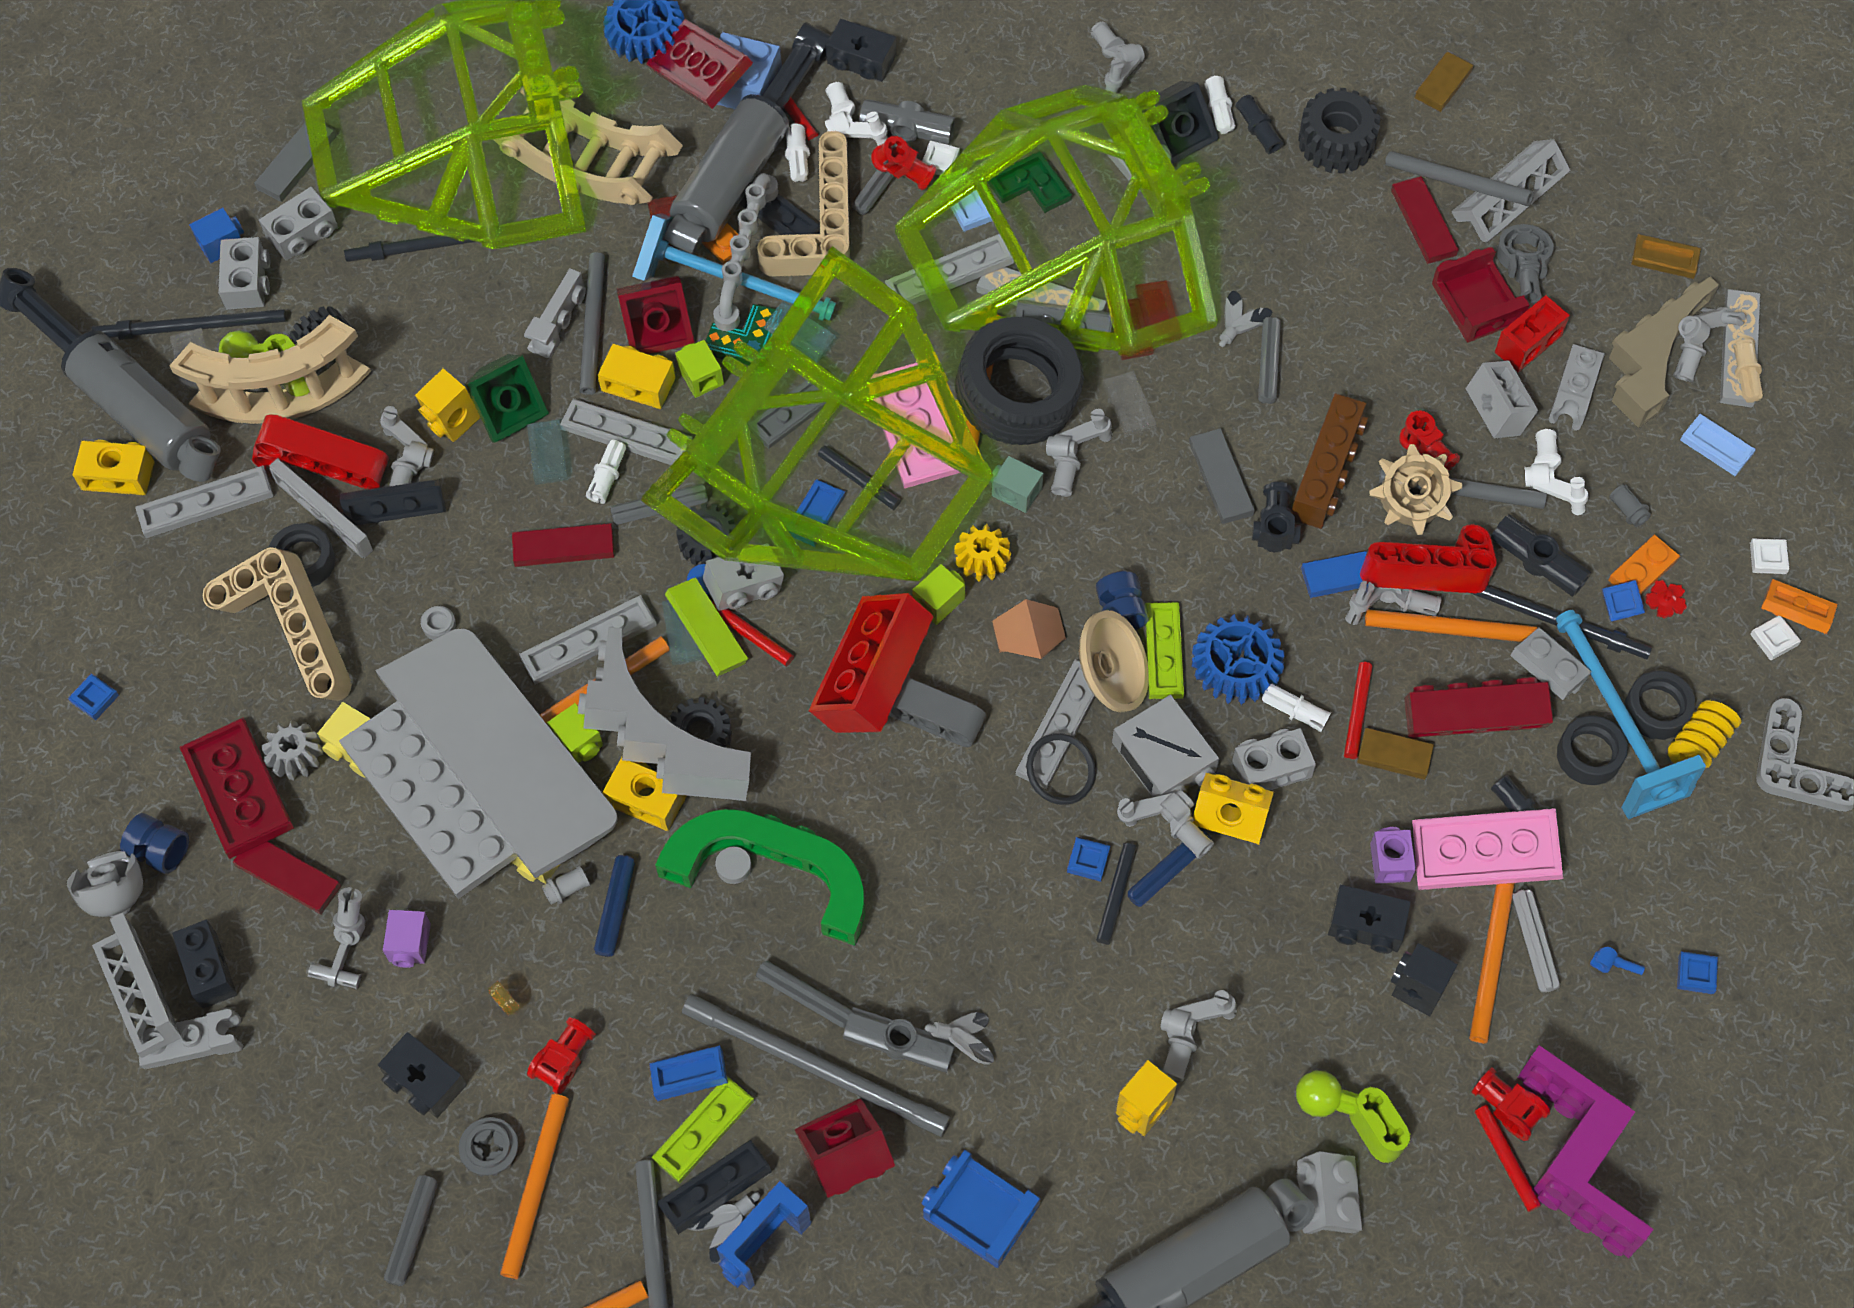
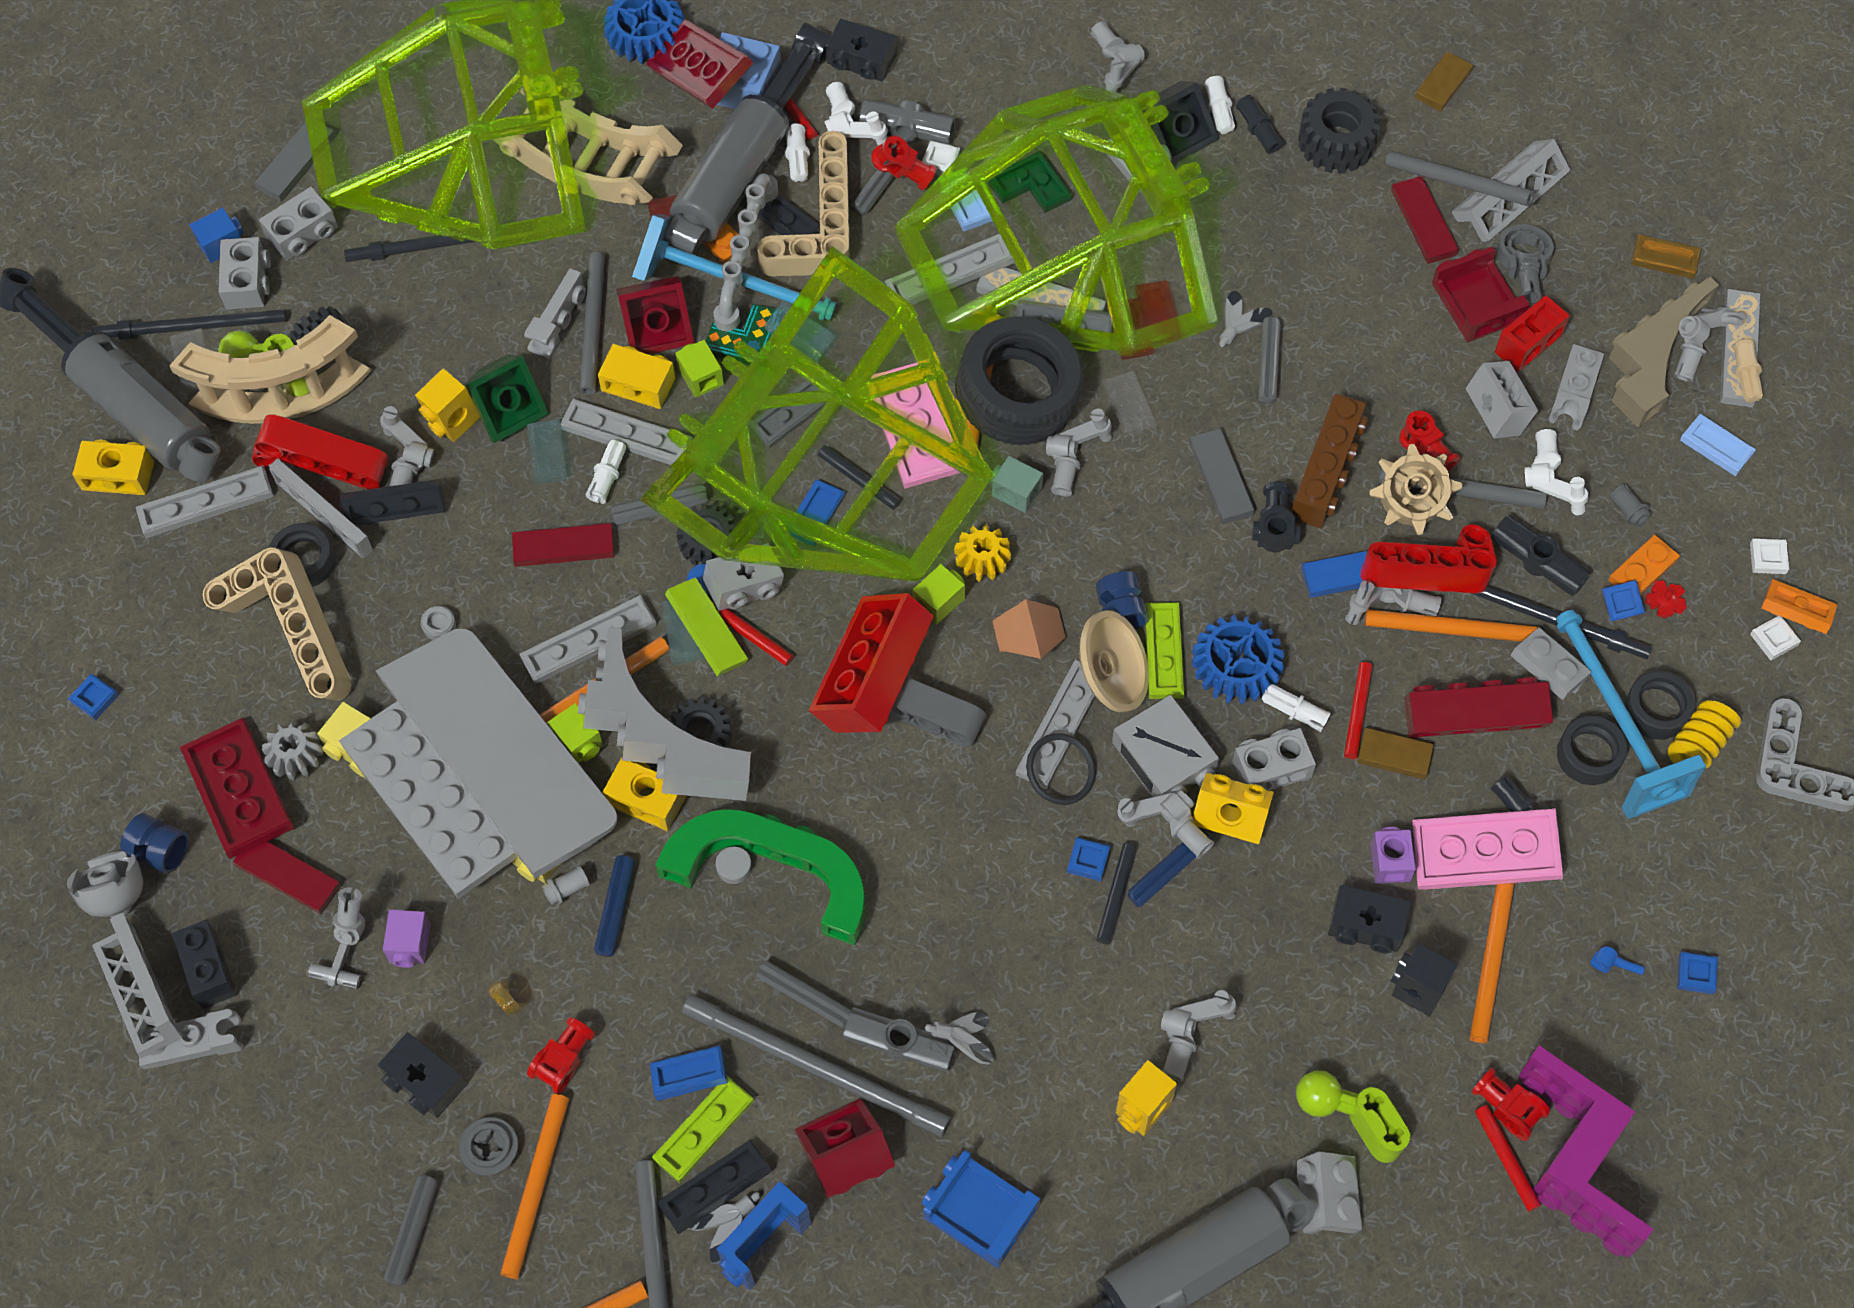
(1536, 941): light grey axle -> none

